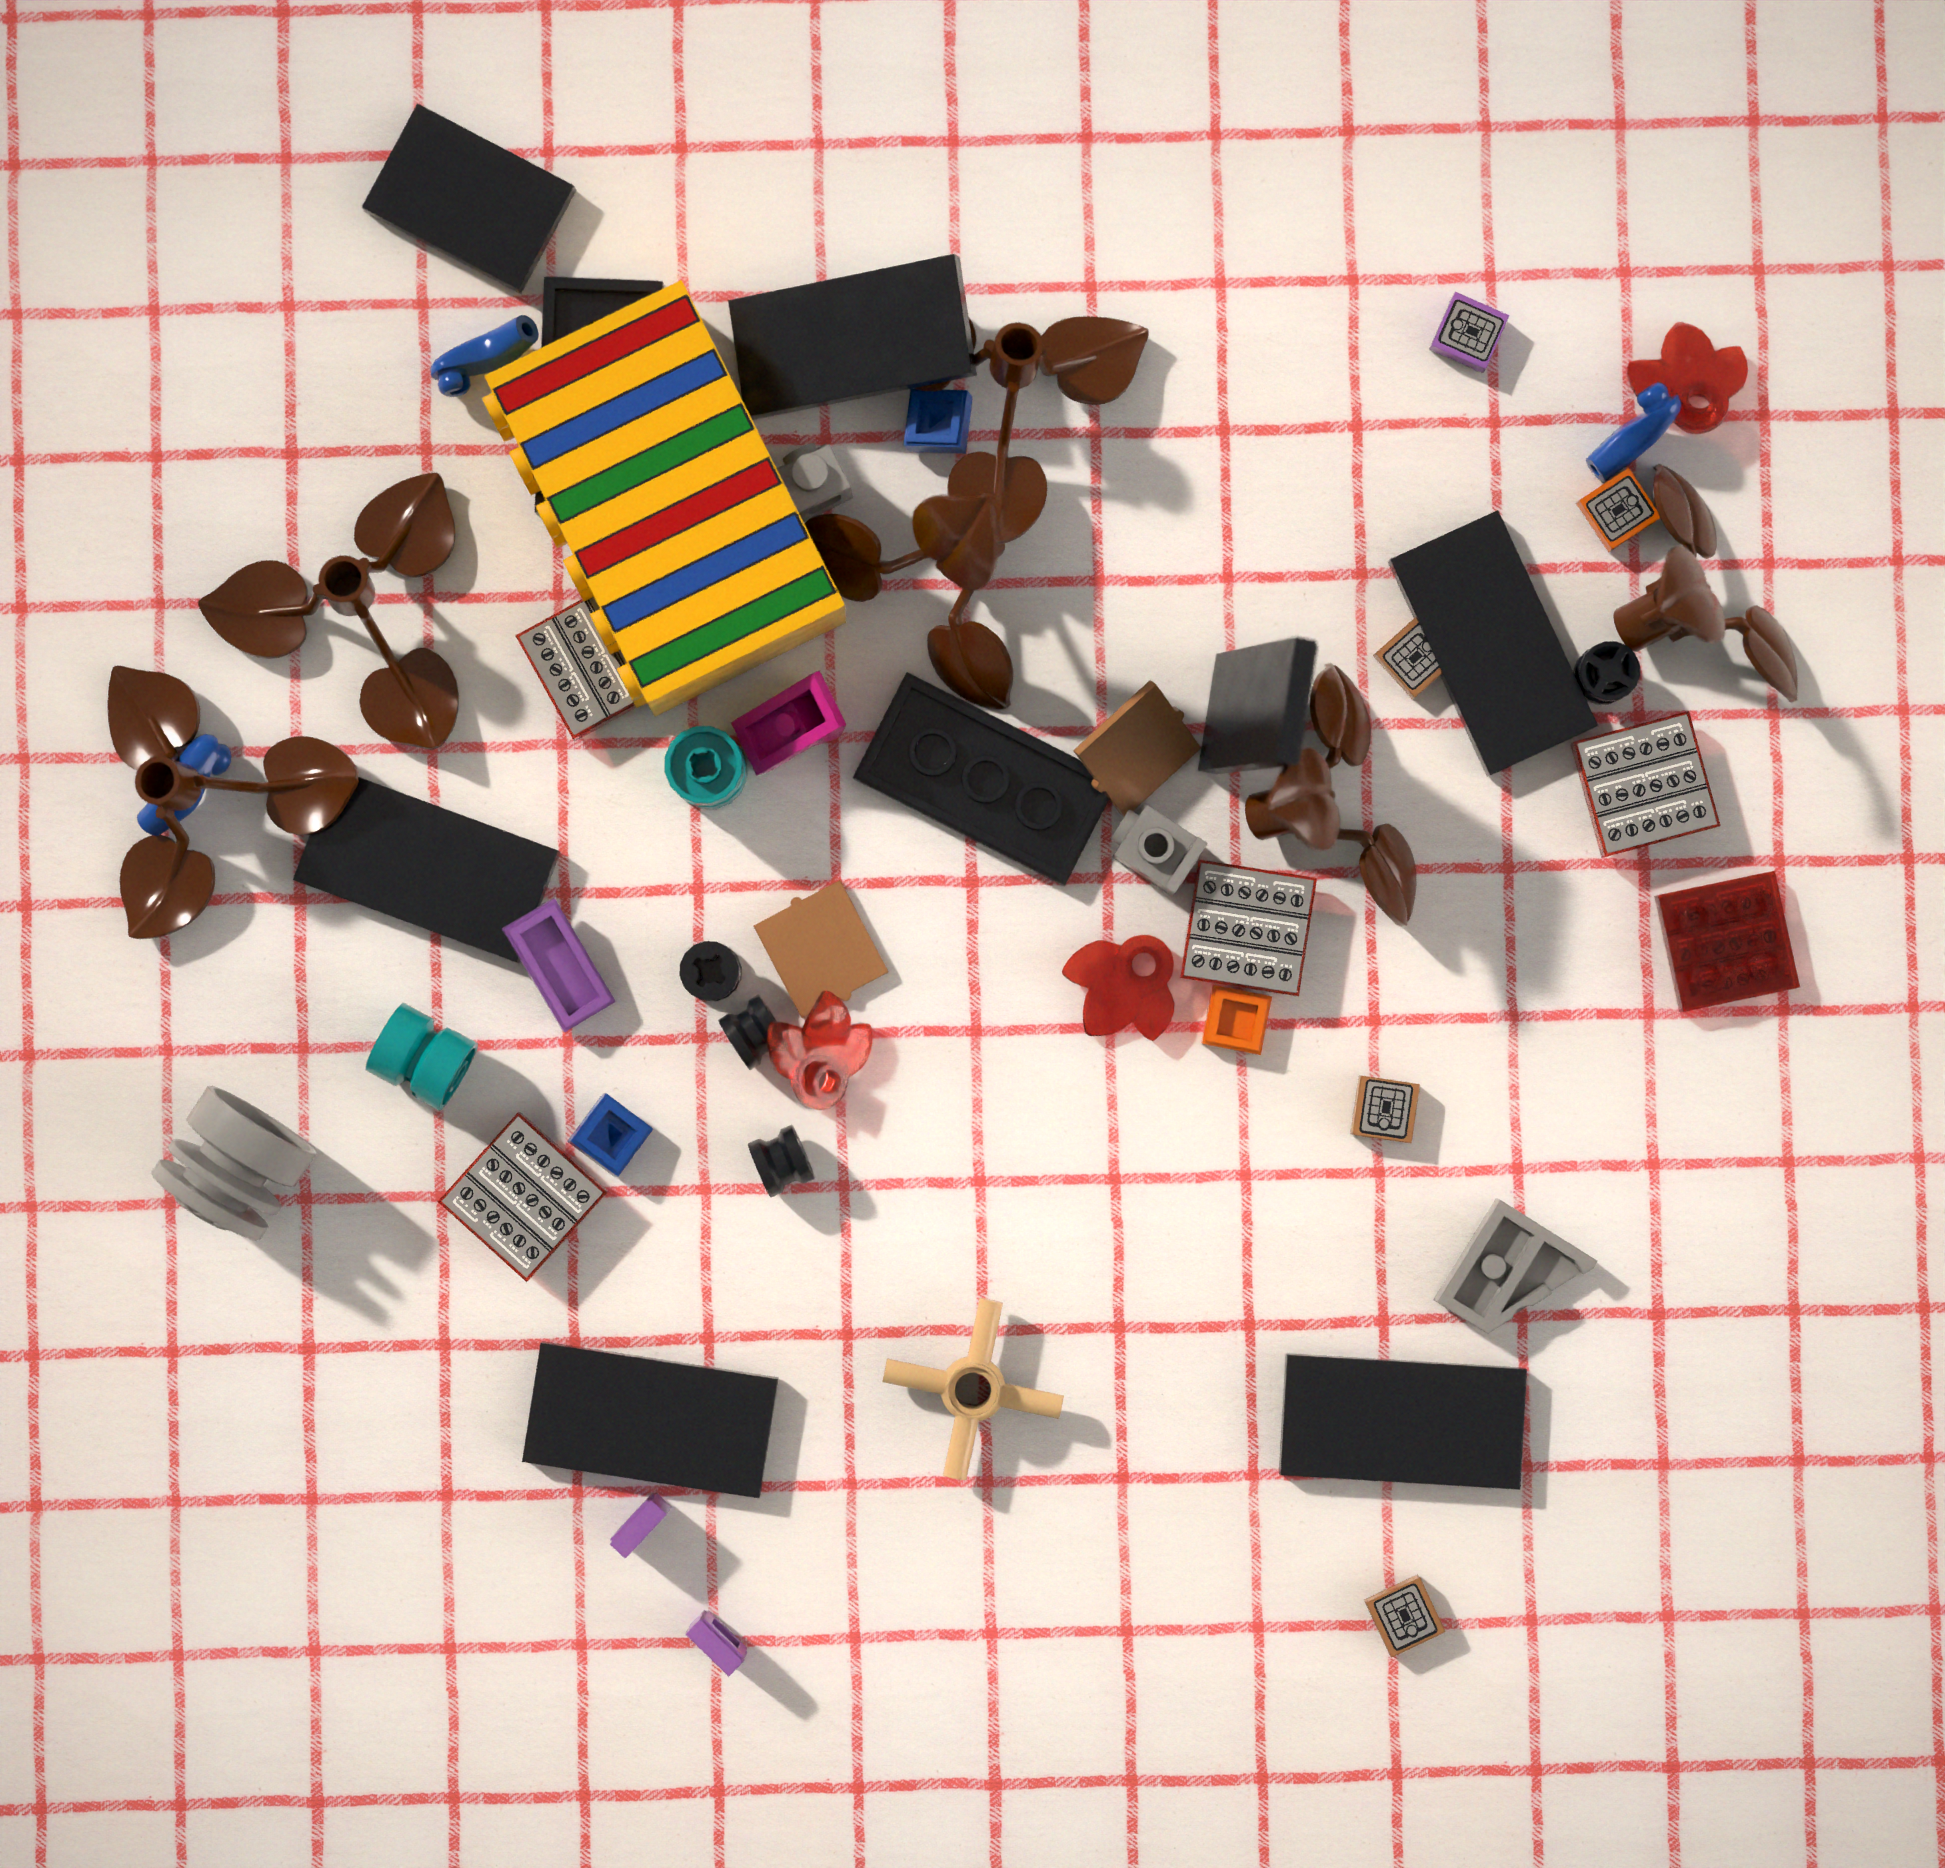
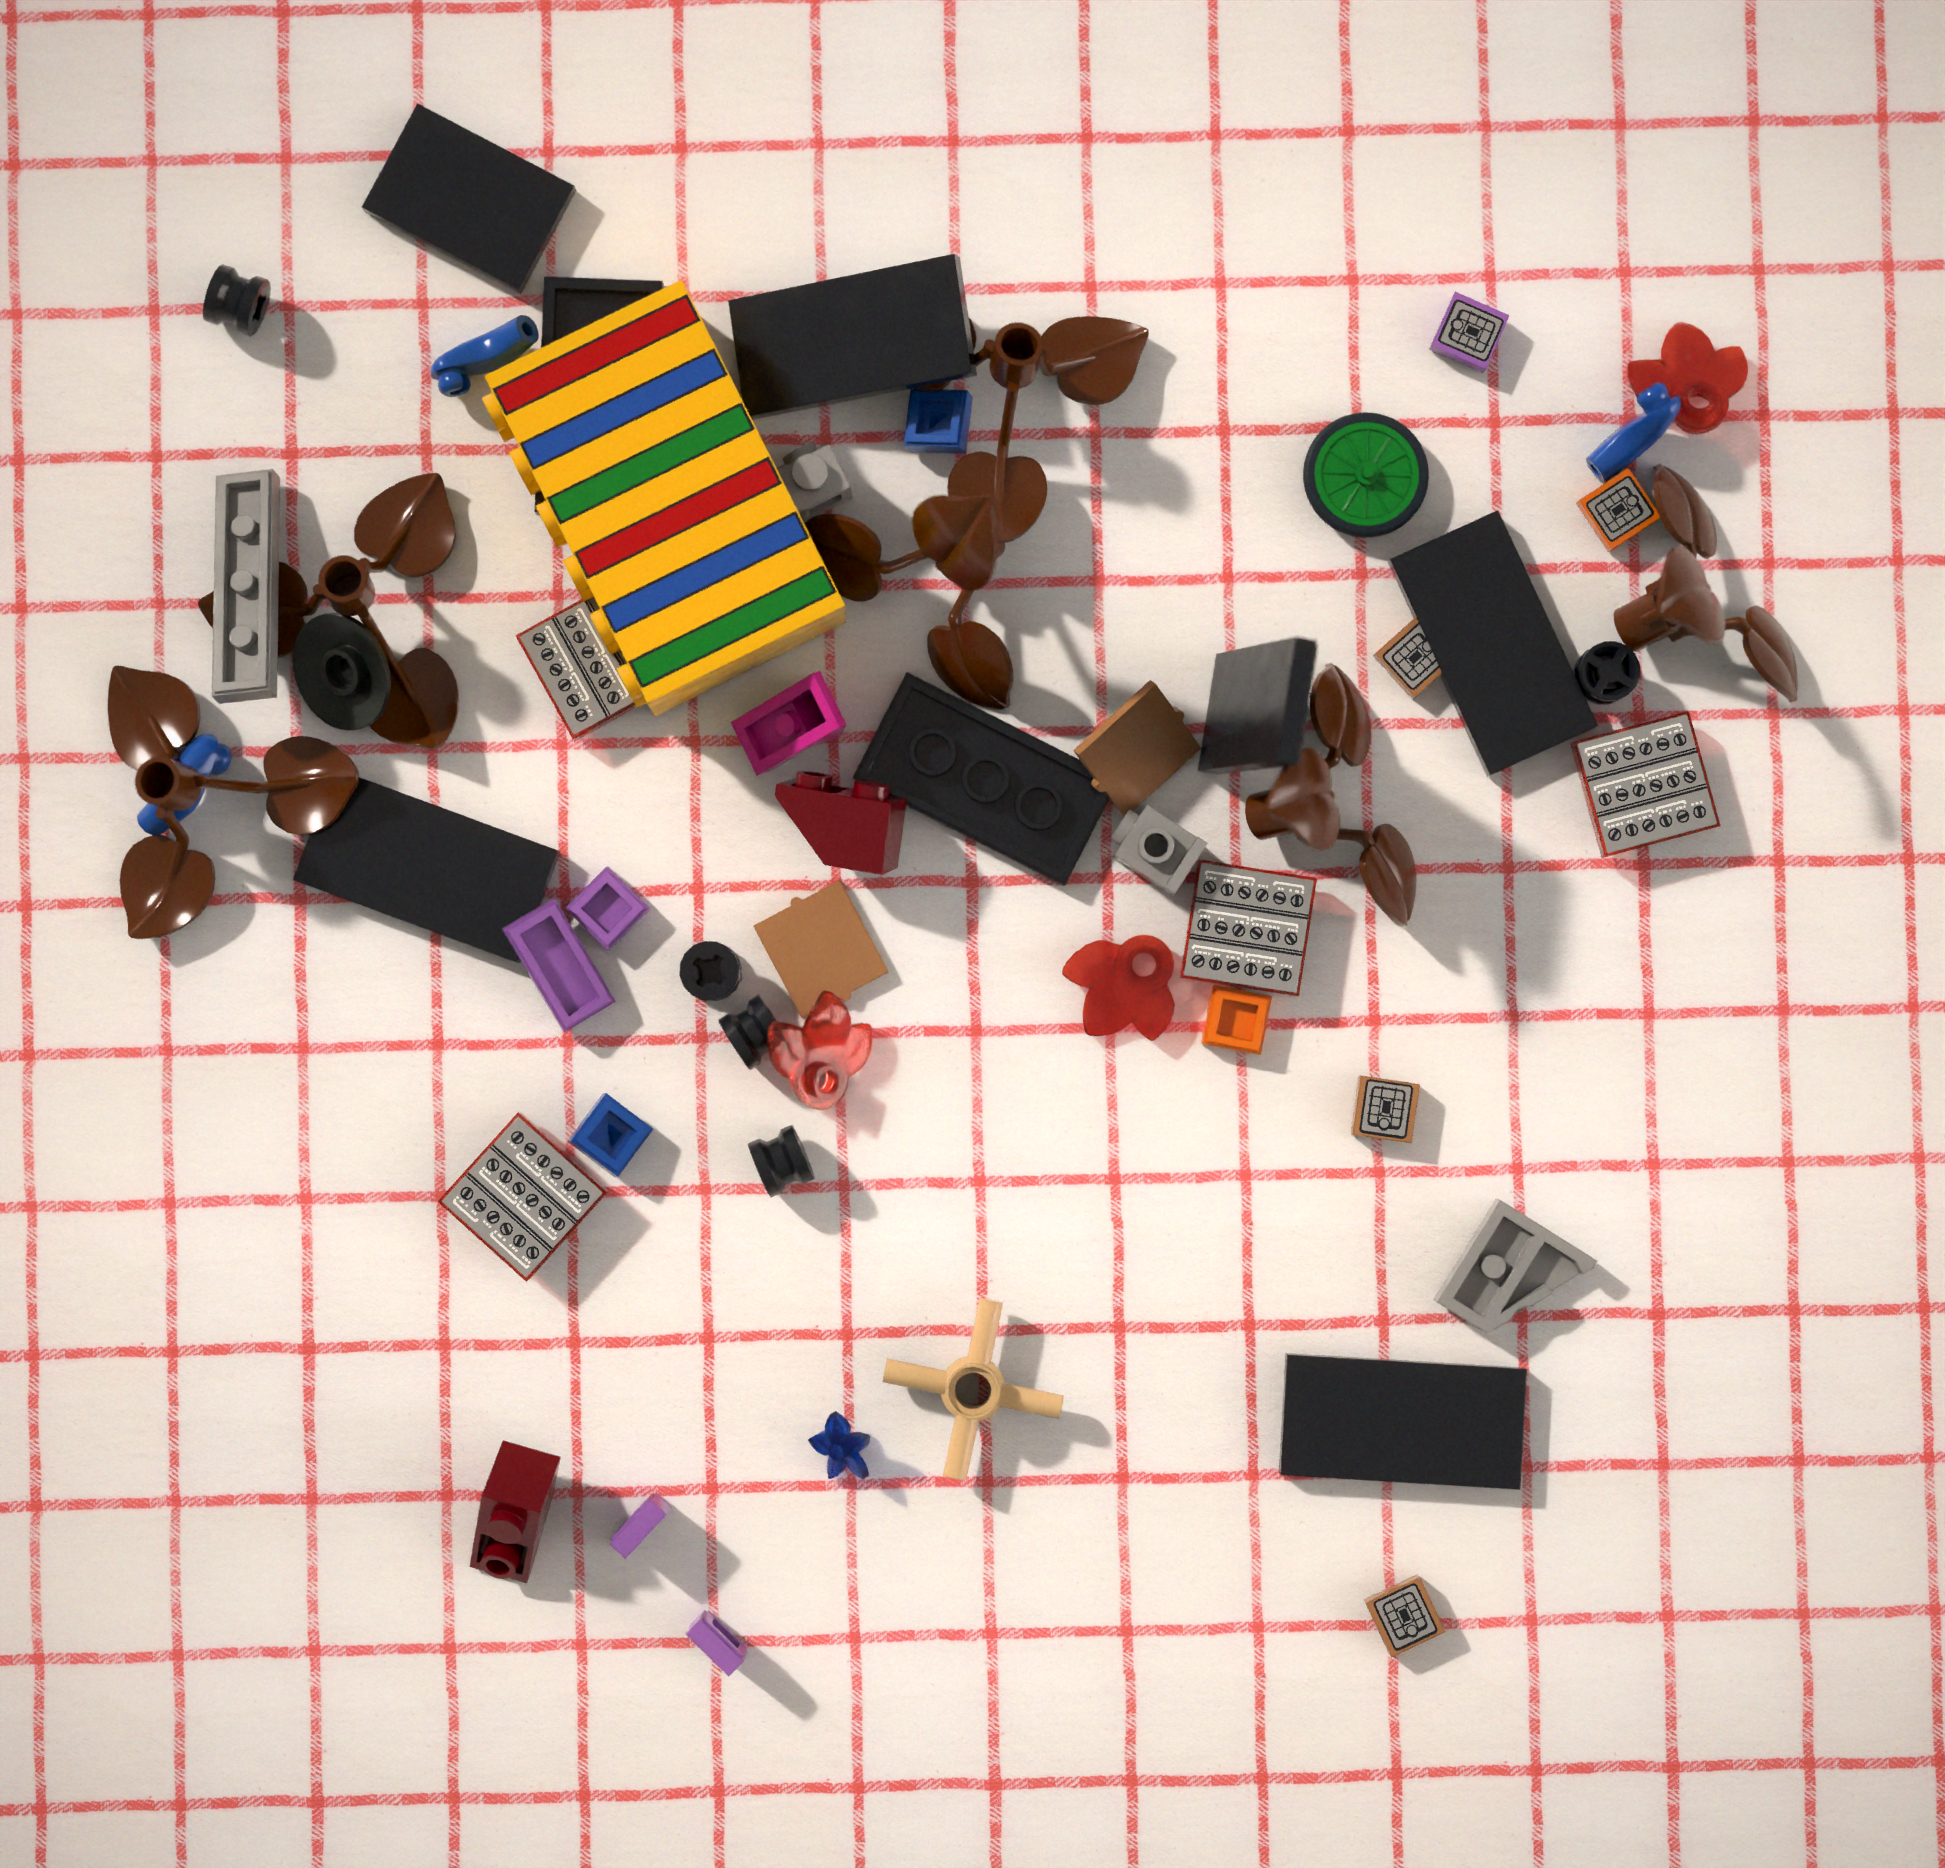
(233, 1163): light grey wheel -> none
(236, 300): none -> black wheel
(246, 586): none -> light grey tile
(341, 671): none -> pearl dark grey dish
(416, 1053): teal wheel -> none
(514, 1511): none -> dark red slope
(608, 908): none -> medium lavender tile
(650, 1419): black tile -> none
(705, 767): teal wheel -> none
(841, 1447): none -> clear blue plant
(845, 825): none -> dark red slope
(1365, 475): none -> green wheel
(1727, 941): clear red tile -> none

